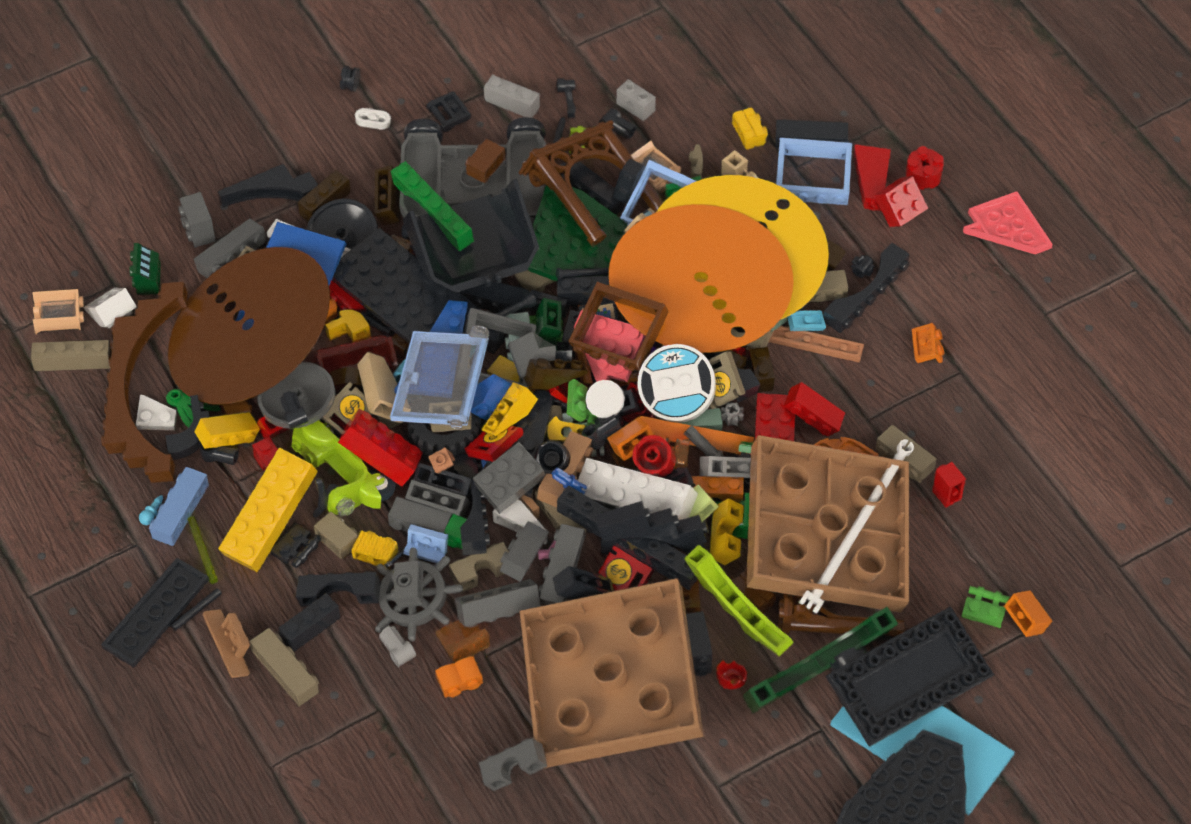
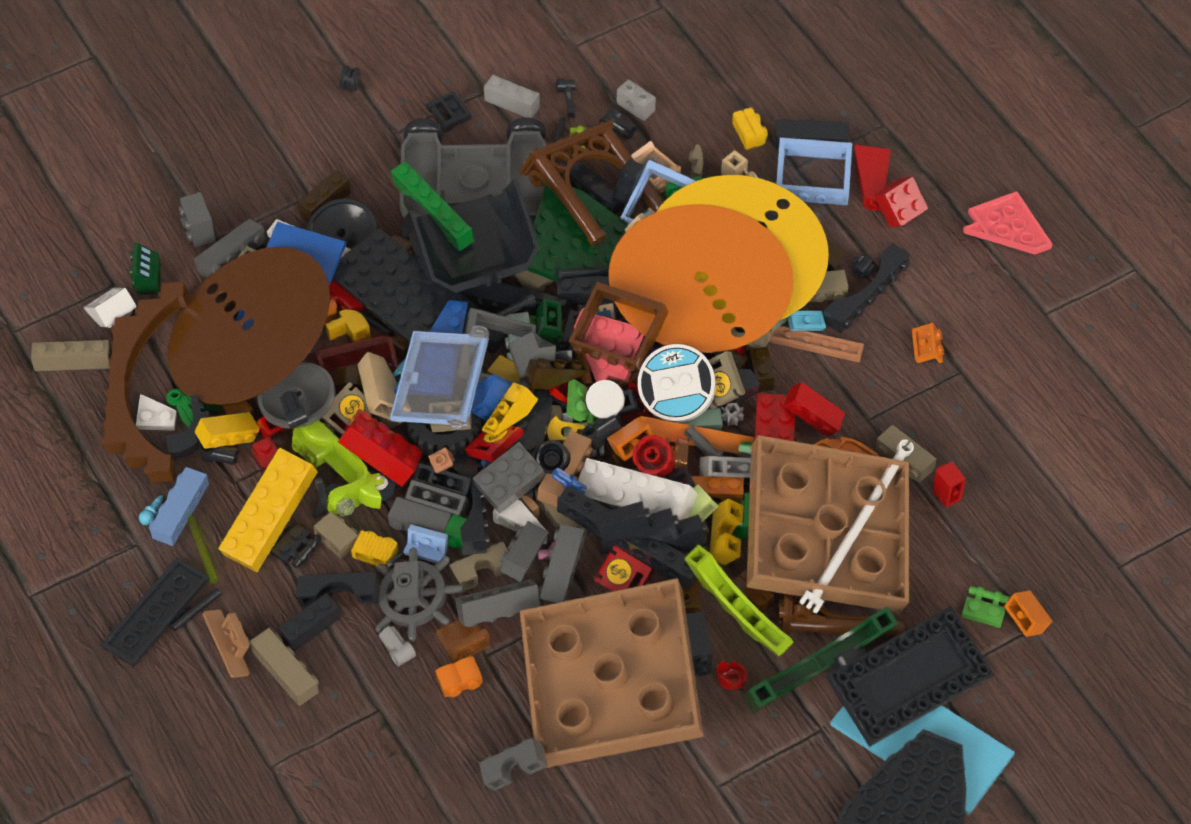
(57, 310): light nougat window -> none
(269, 184): black arch -> none
(374, 118): white plate -> none
(386, 197): dark brown brick -> none
(485, 160): reddish brown brick -> none
(578, 584): black brick -> none
(925, 167): red brick -> none

